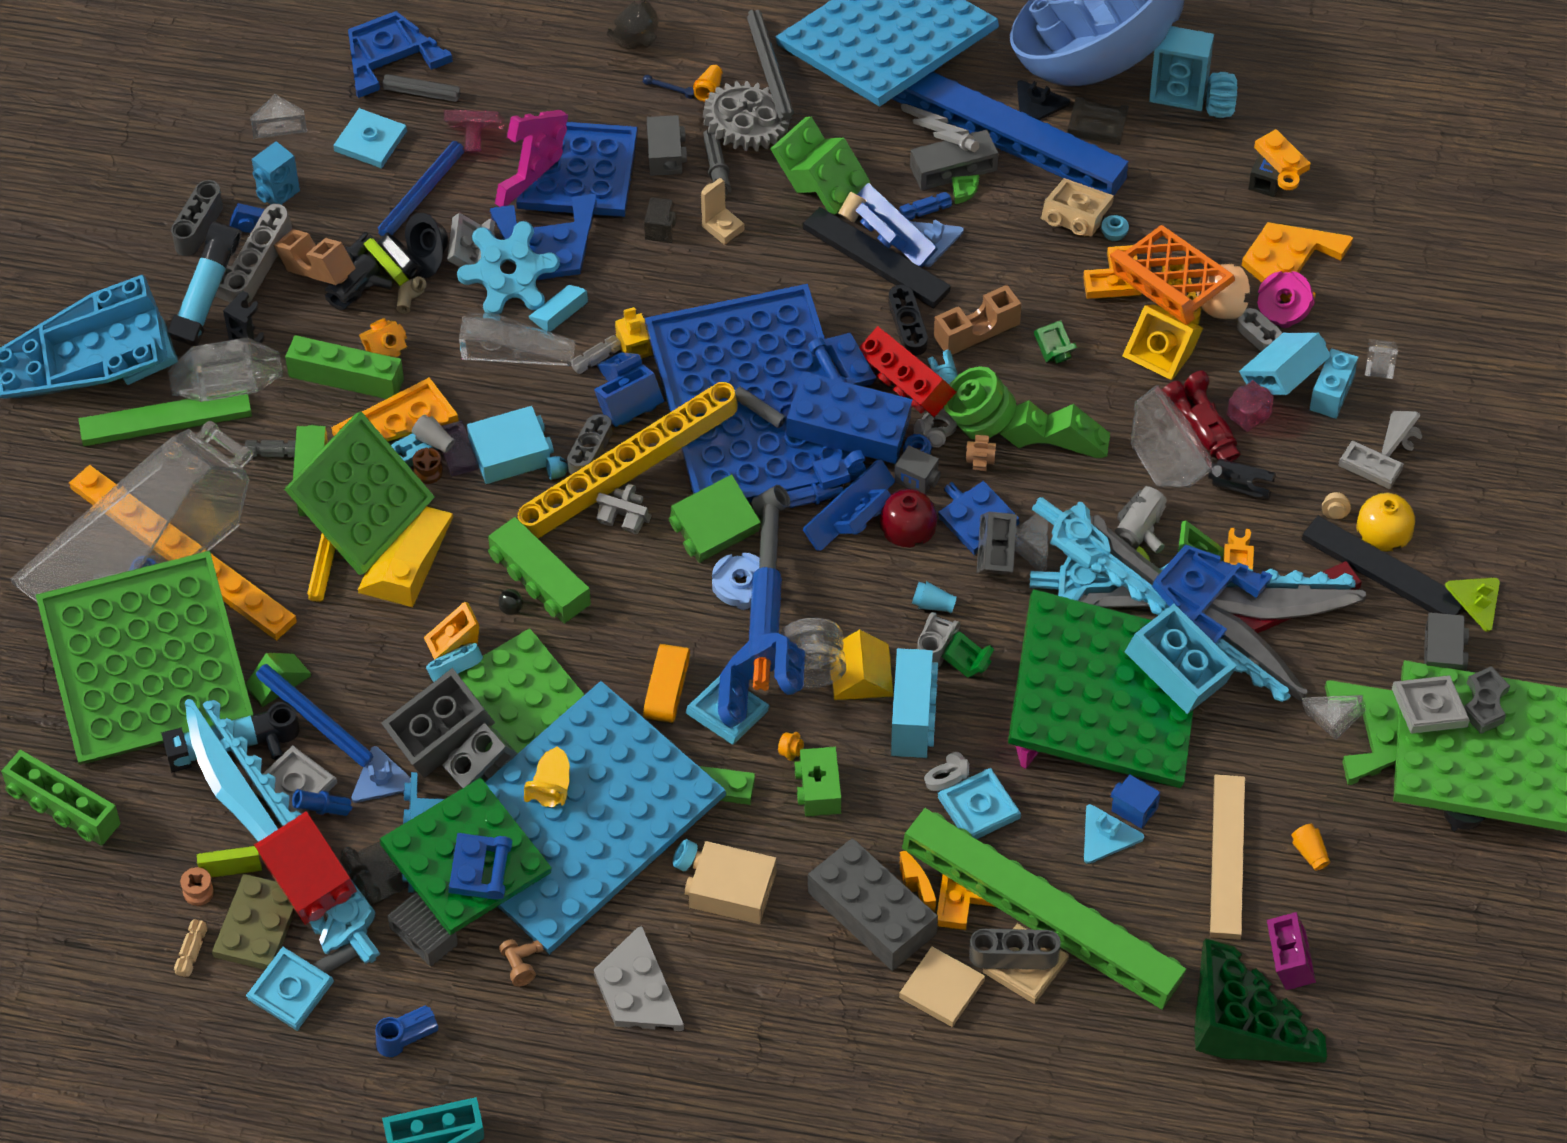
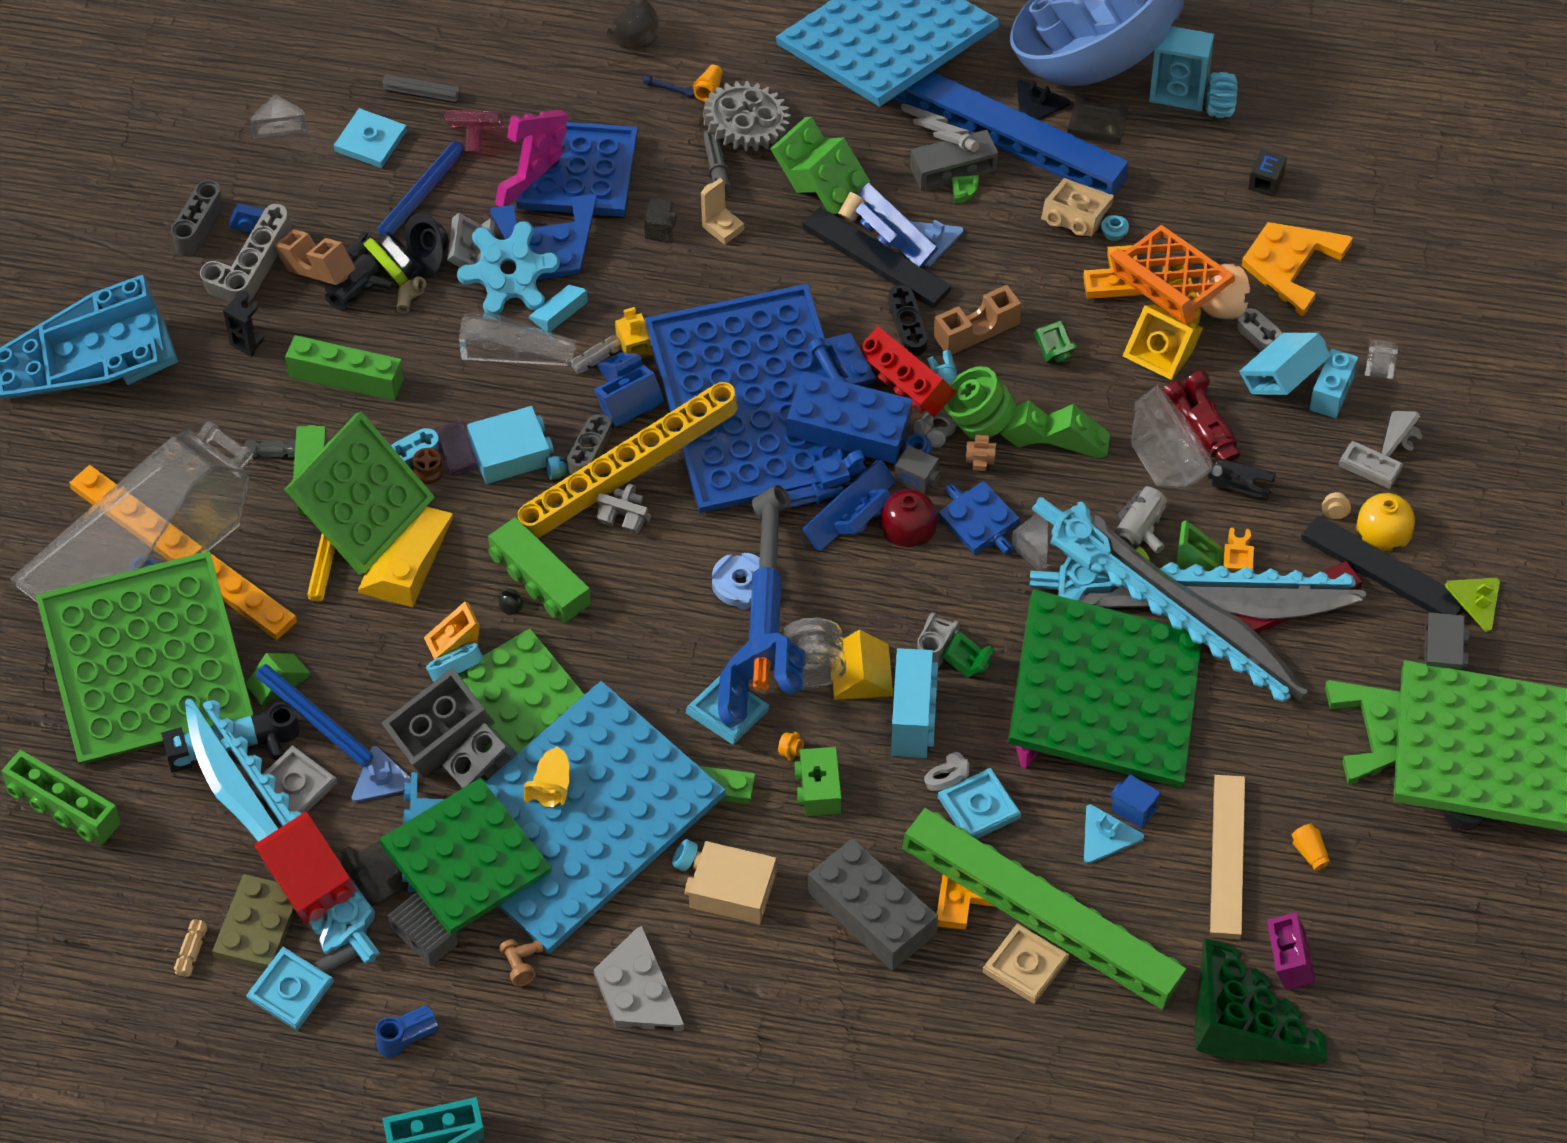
(161, 418): bright green tile -> none
(198, 894): nougat wheel -> none
(220, 245): piece -> none
(224, 370): clear wedge -> none
(230, 861): lime tile -> none
(275, 174): dark azure brick -> none
(321, 802): blue axle -> none
(384, 338): light orange brick -> none
(386, 41): blue wing -> none
(399, 413): light orange wing -> none
(432, 433): light grey cone -> none
(469, 866): blue plate -> none
(665, 145): dark grey brick -> none
(666, 683): light orange beam -> none
(714, 519): bright green brick -> none
(760, 407): dark grey piece -> none
(770, 65): dark grey axle -> none
(916, 879): light orange slope -> none
(926, 206): blue axle -> none
(933, 598): medium azure cone -> none
(942, 986): tan tile -> none
(996, 543): dark grey brick -> none
(1001, 957): dark grey beam -> none
(1180, 658): medium azure brick -> none
(1197, 579): blue wing -> none
(1250, 405): clear pink brick -> none
(1283, 158): light orange hinge -> none
(1285, 314): dark pink plate -> none
(1334, 713): clear slope -> none
(1430, 704): light grey plate -> none
(1485, 707): dark grey tile -> none

